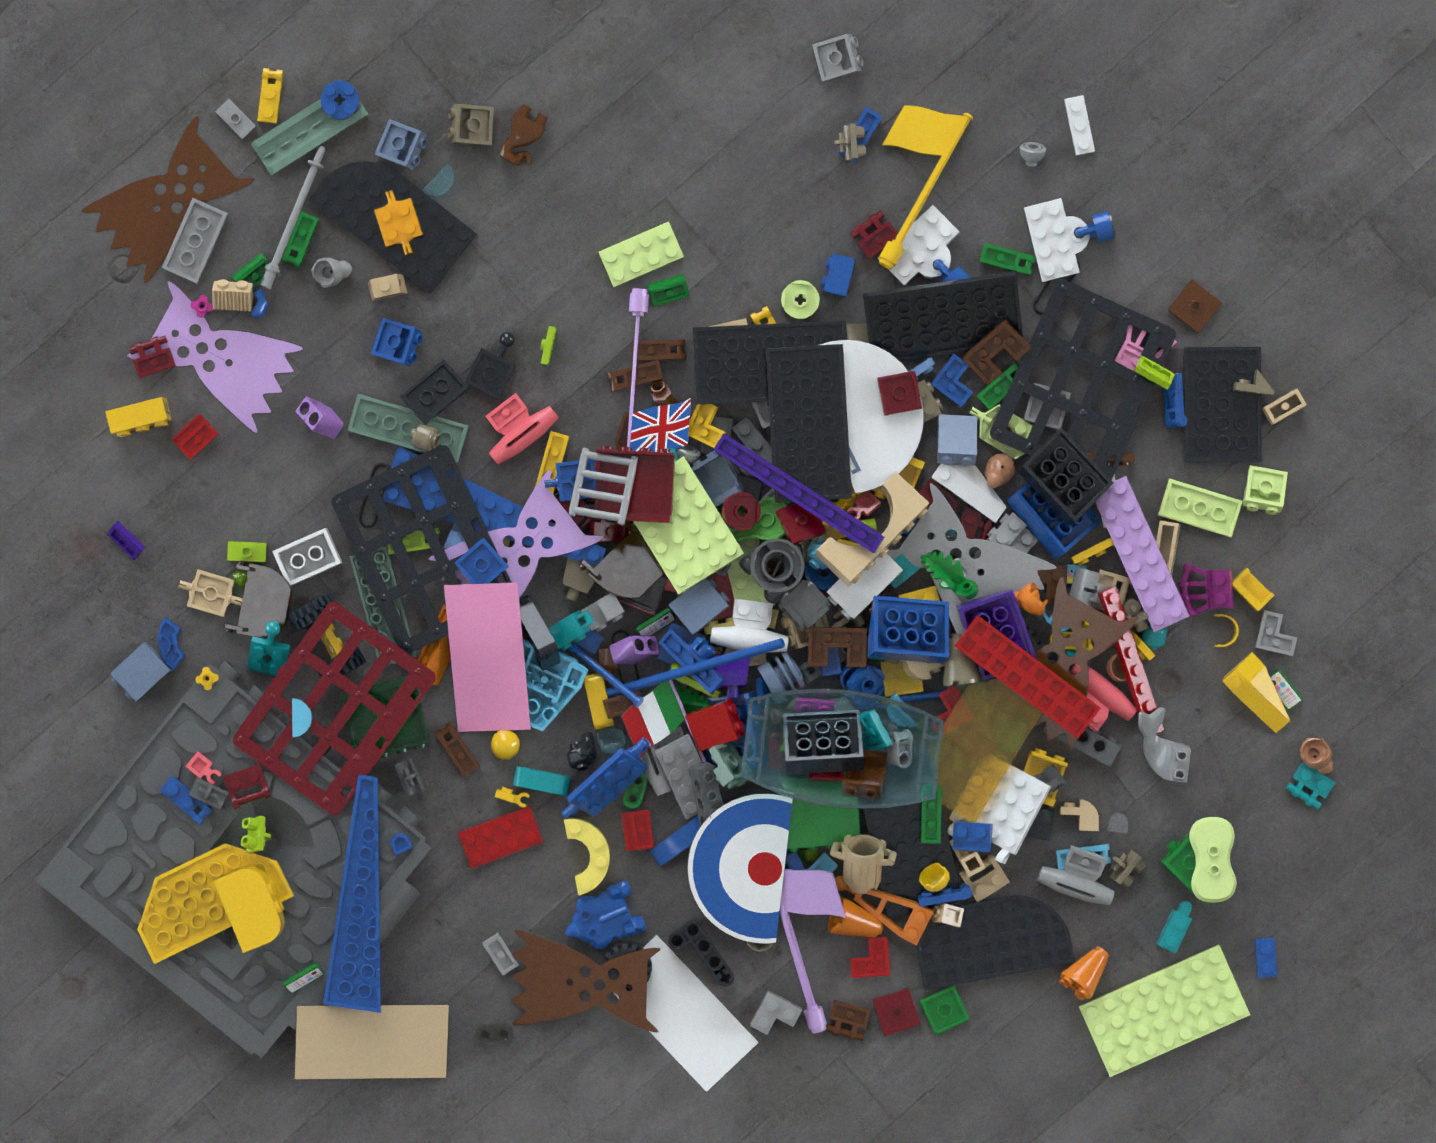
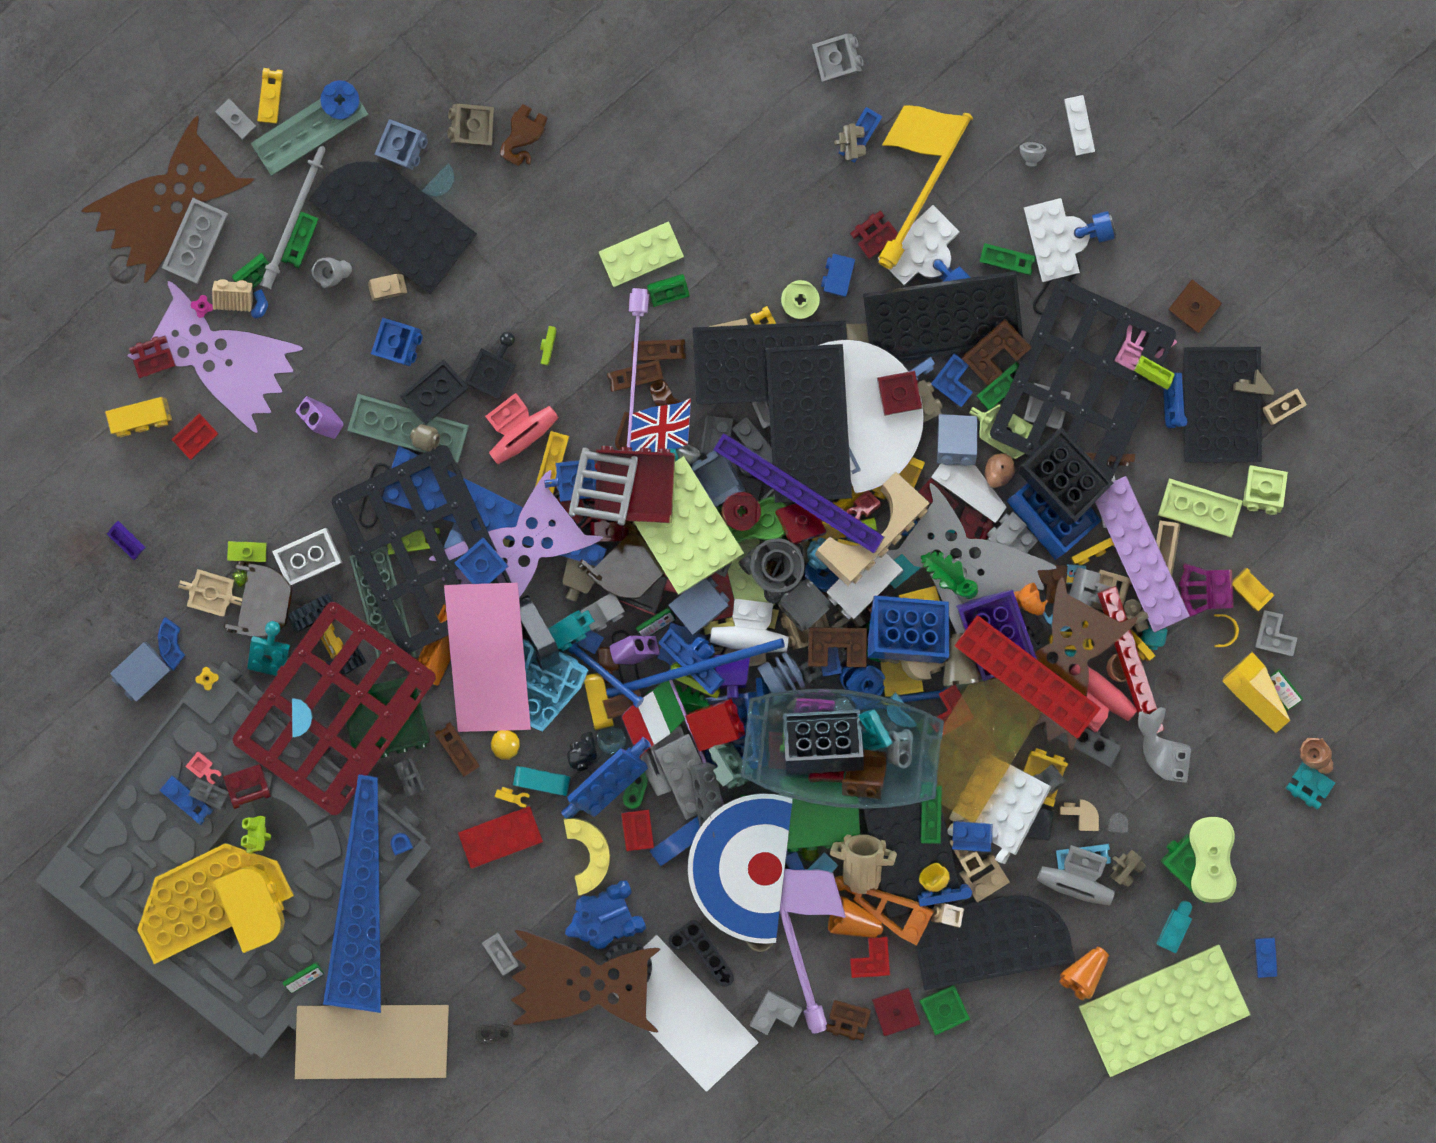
(398, 222): light orange plate -> none
(700, 425): yellow plate -> none

